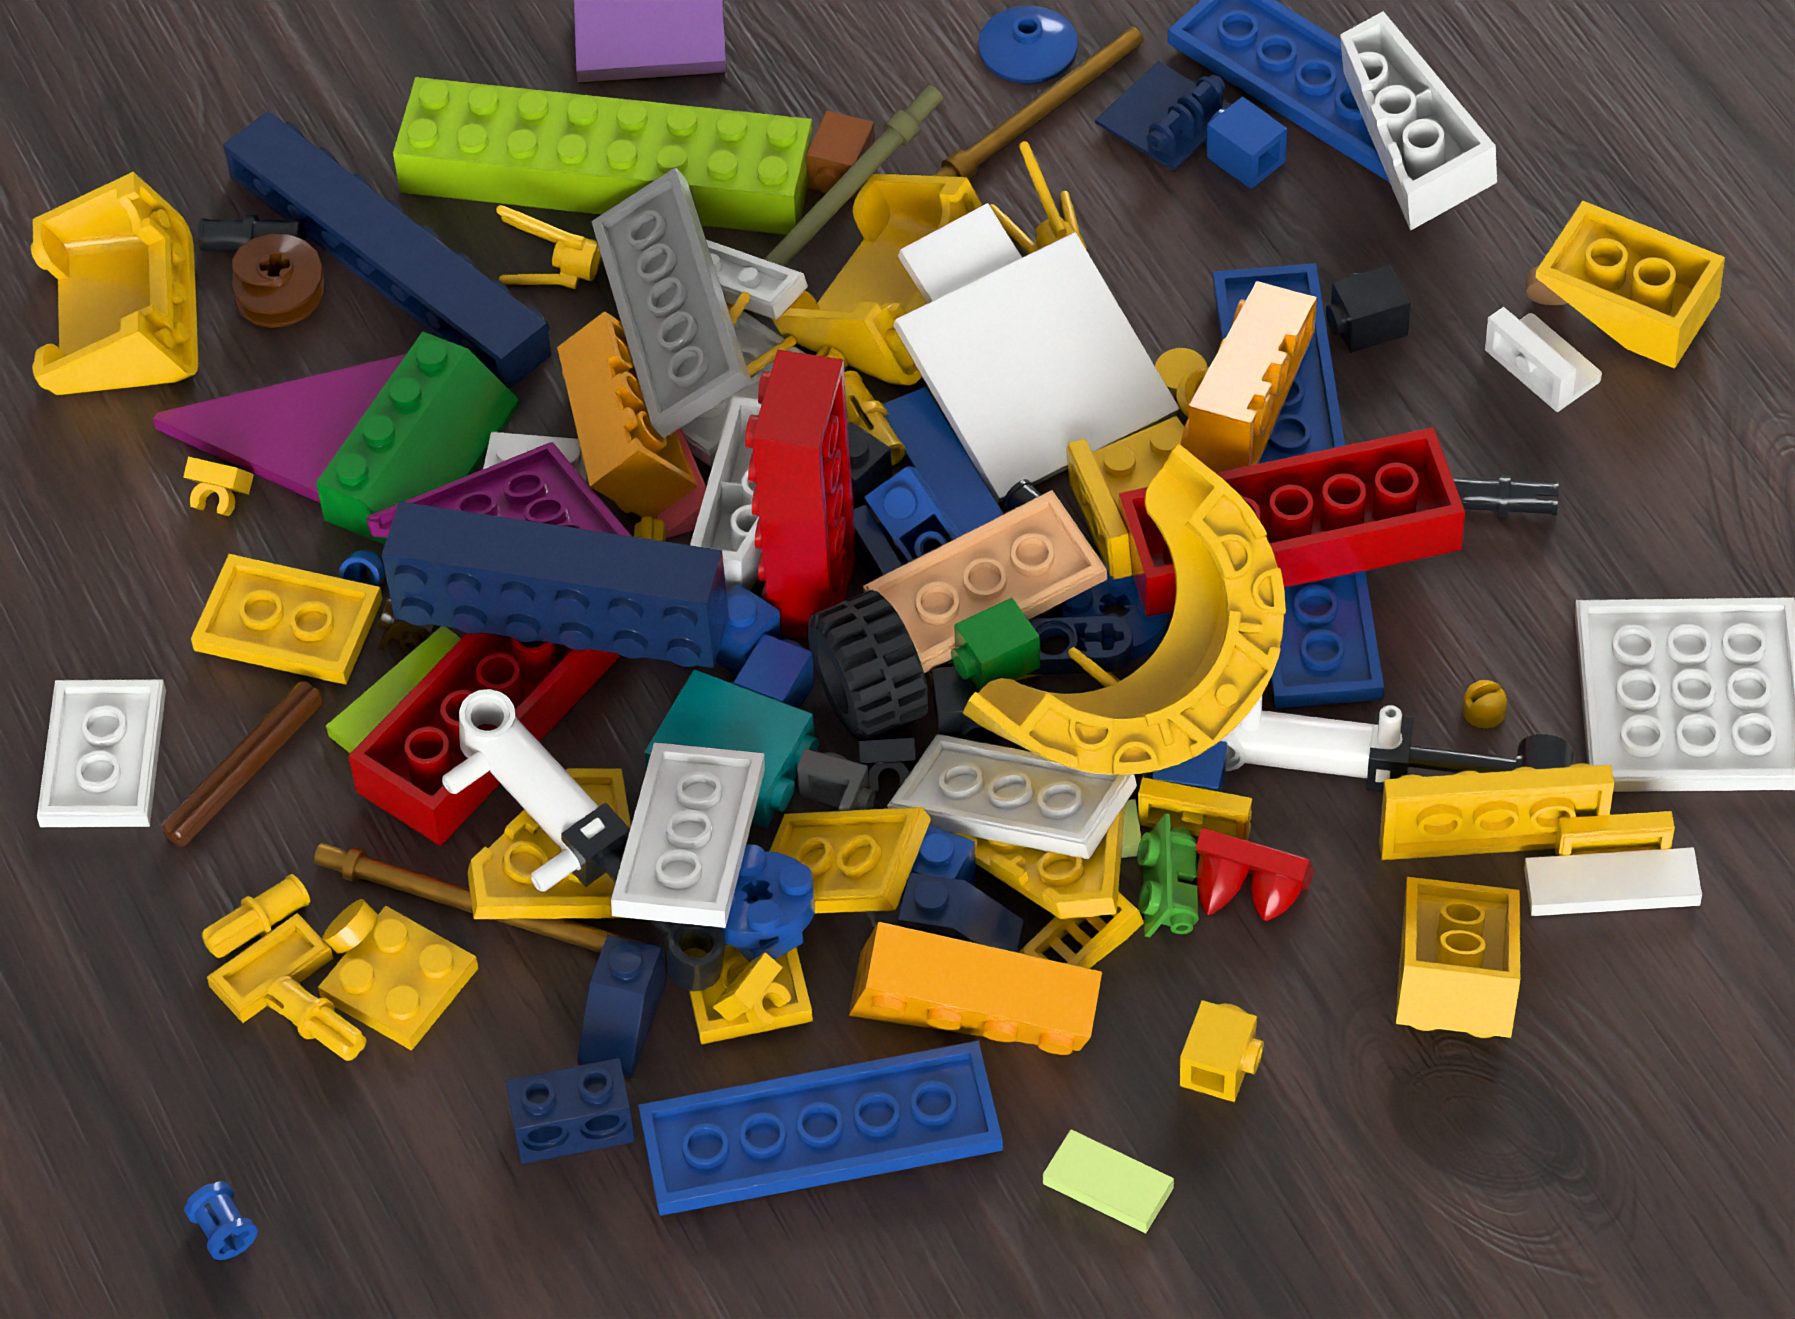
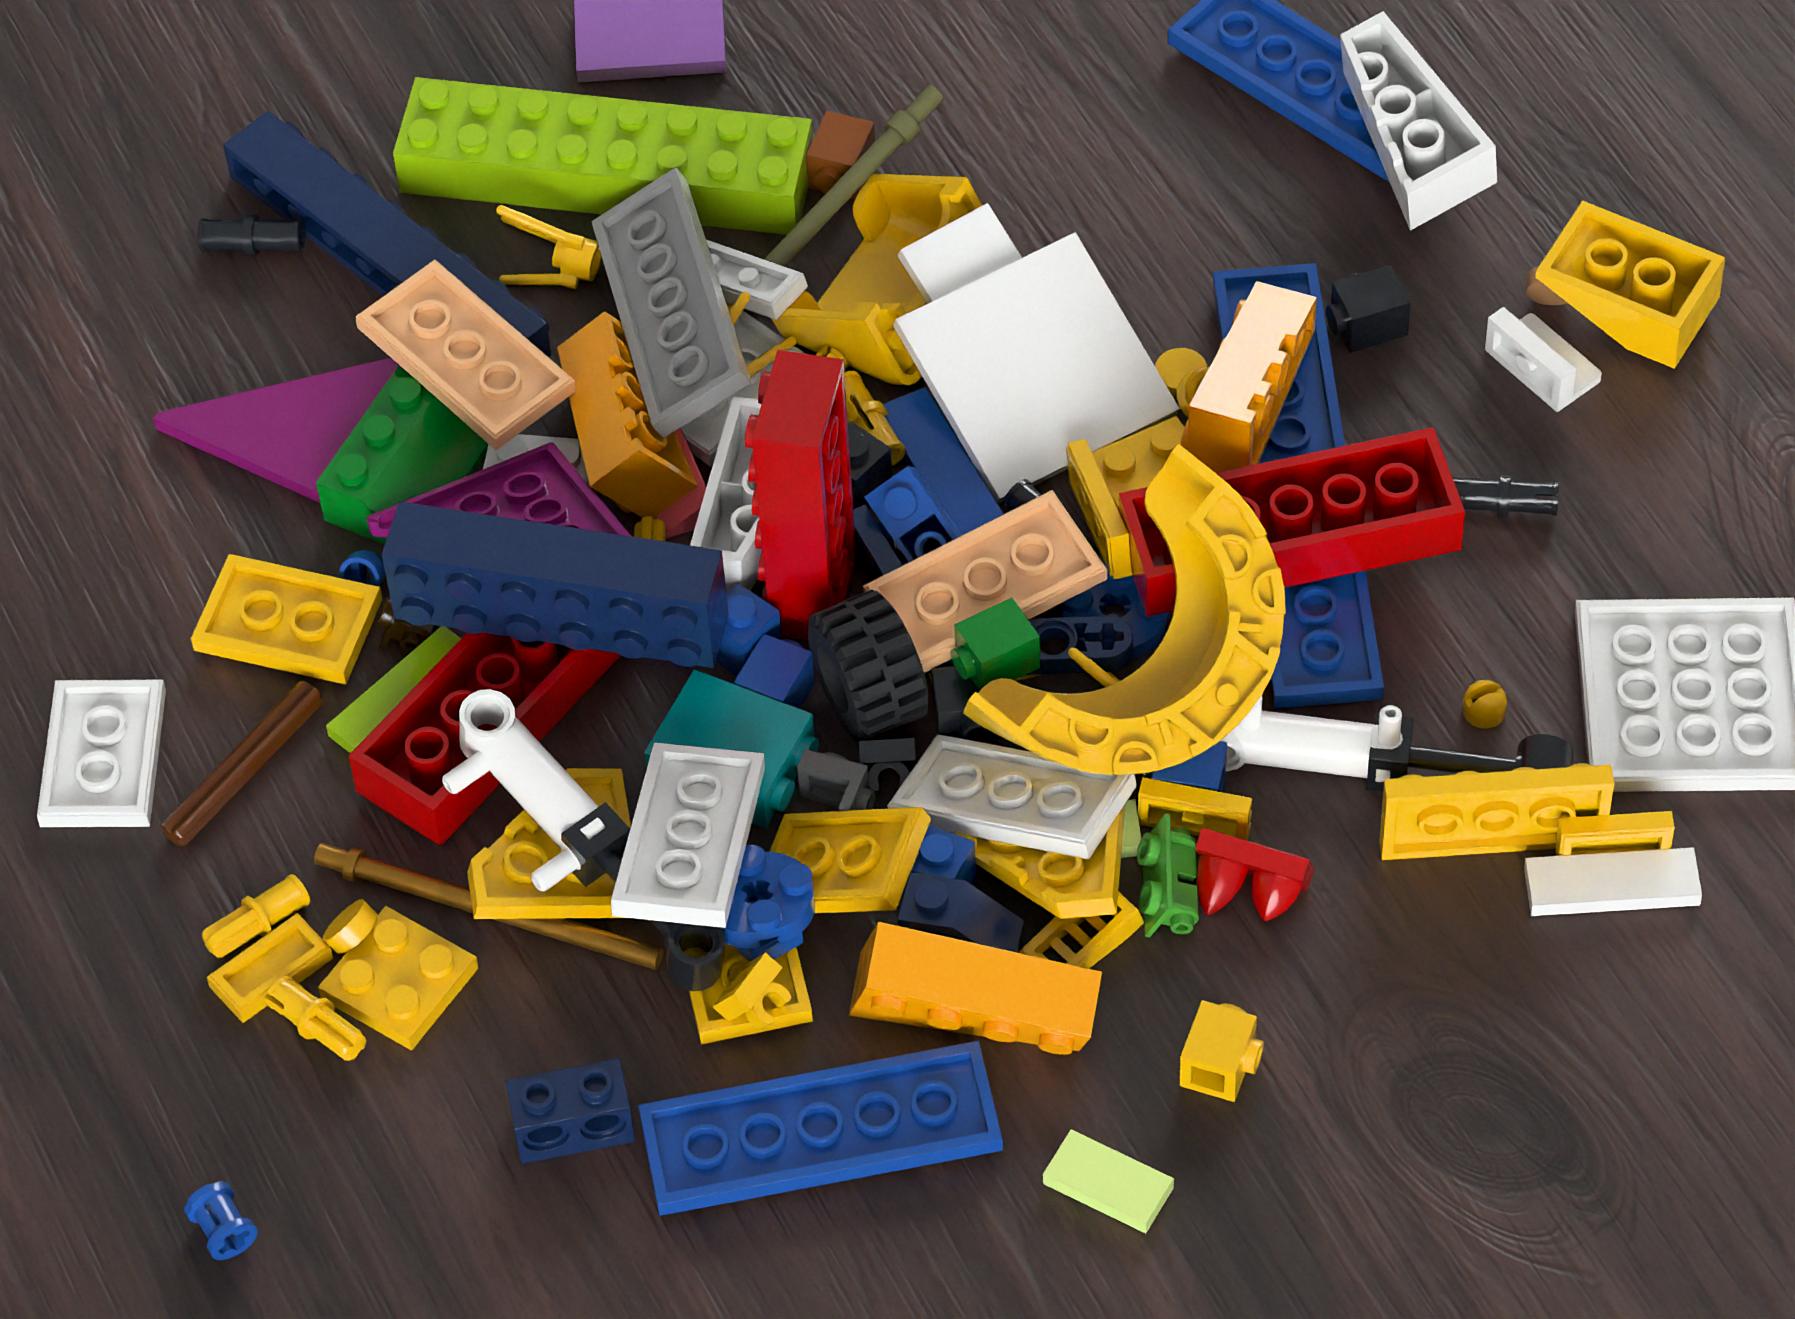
(121, 291): yellow windscreen -> none
(219, 479): yellow tile -> none
(277, 280): reddish brown piece -> none
(465, 354): none -> light nougat tile
(622, 1002): dark blue slope -> none
(964, 163): pearl gold bar -> none
(1028, 44): blue dish -> none
(1052, 228): yellow plant -> none
(1165, 114): dark blue hinge -> none
(1246, 142): blue brick -> none
(1459, 958): yellow slope -> none

